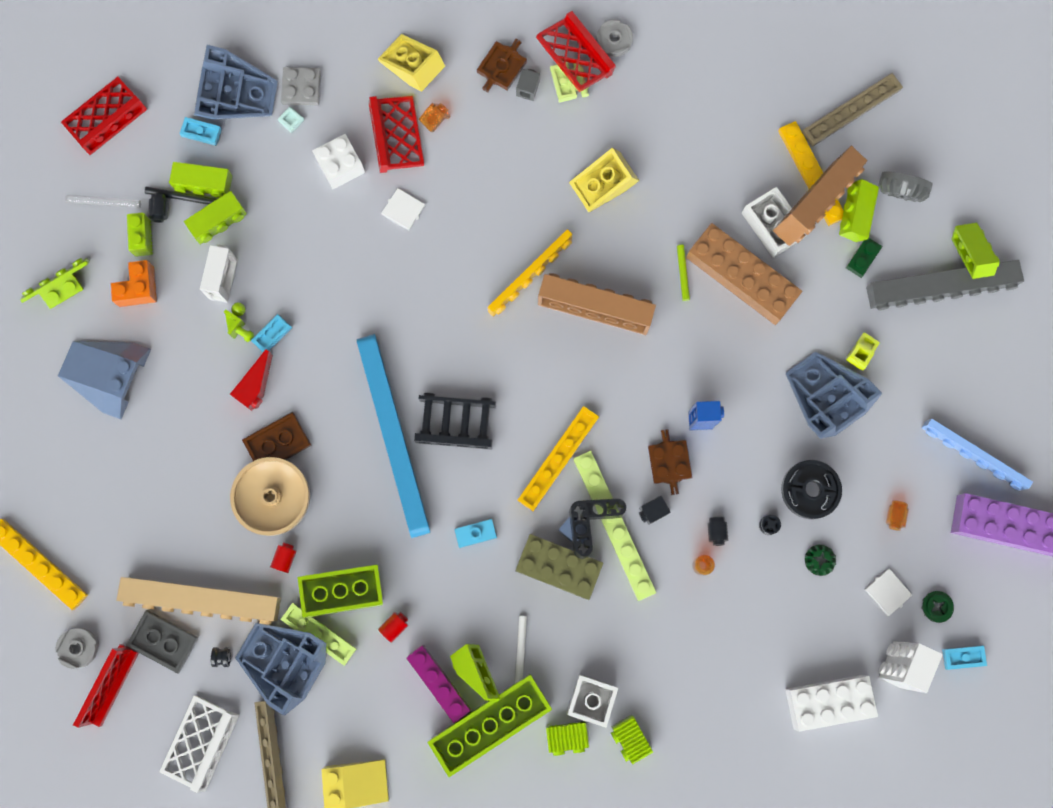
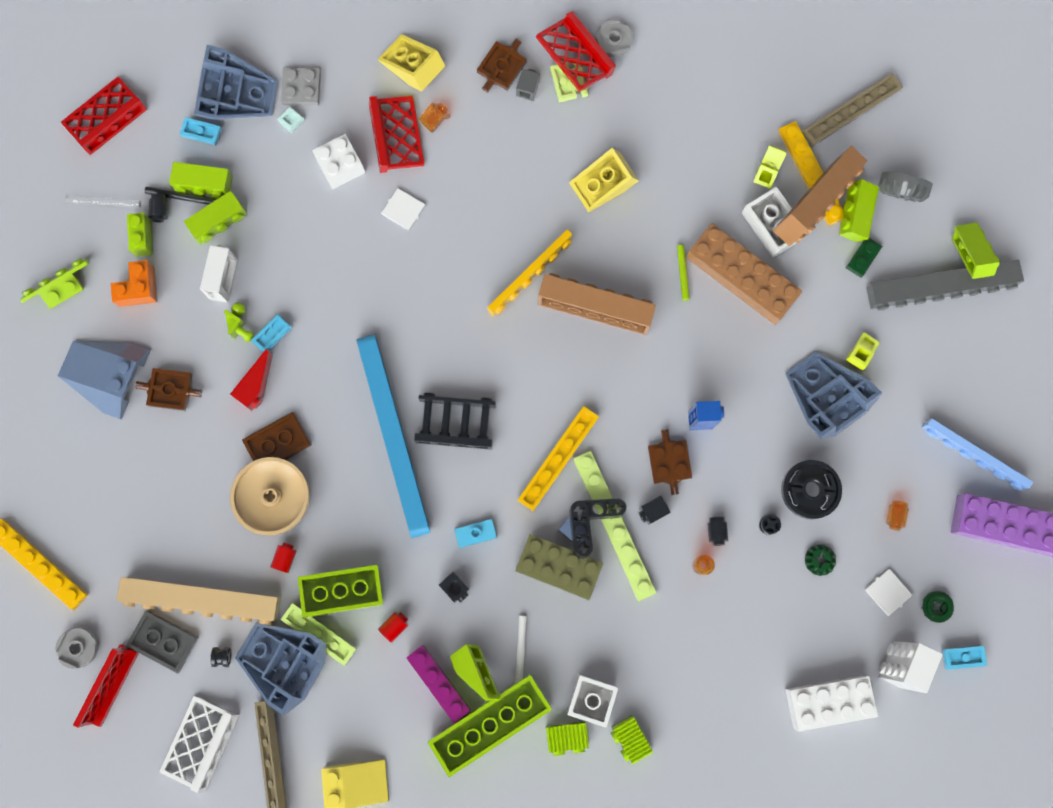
(169, 389): none -> reddish brown plate
(446, 584): none -> black brick
(769, 166): none -> neon yellow brick

